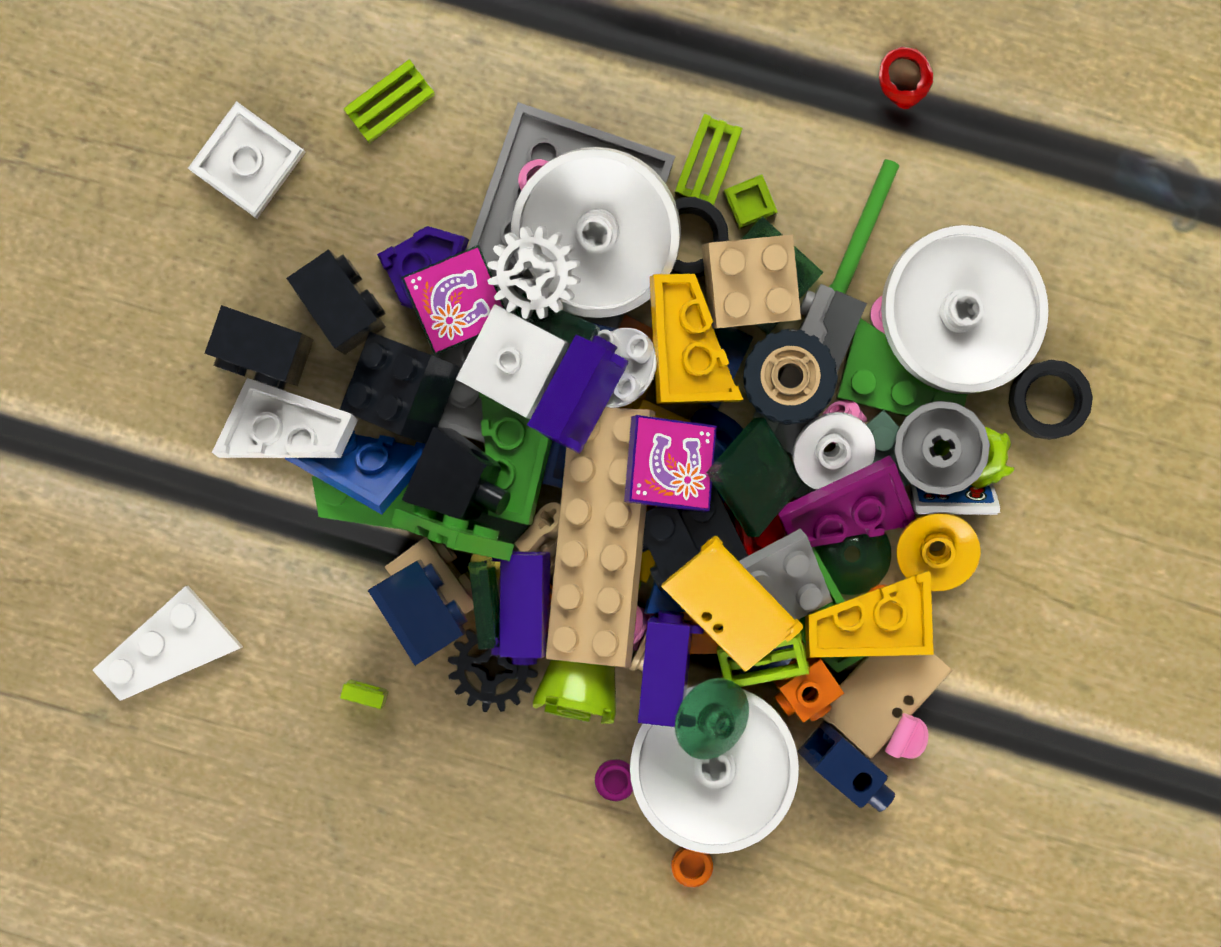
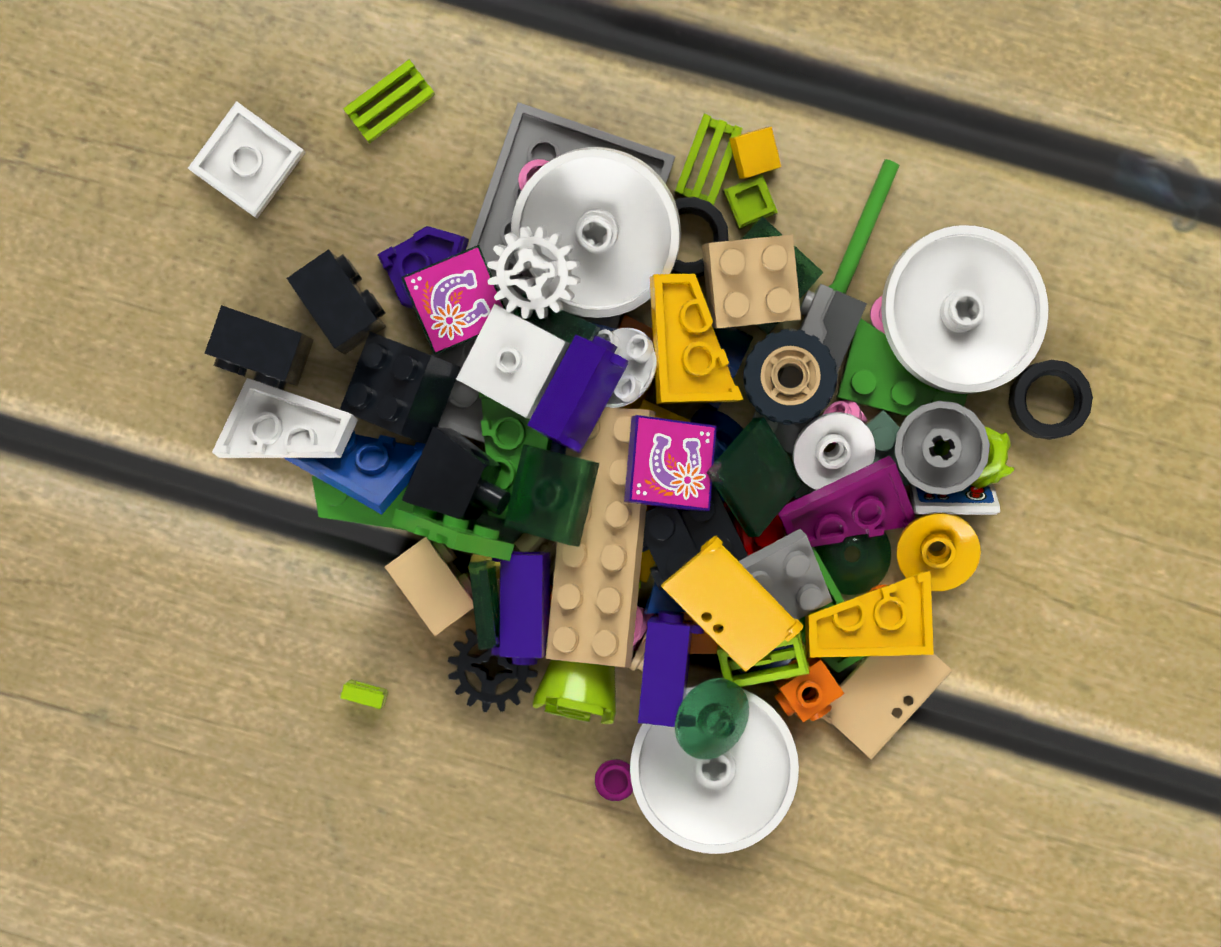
(166, 645): white wing -> none
(419, 610): dark blue slope -> none
(551, 495): none -> clear green plate
(691, 867): orange tile -> none
(755, 152): none -> yellow tile
(846, 768): dark blue torso -> none
(906, 99): red piece -> none
(908, 738): bright pink plate -> none

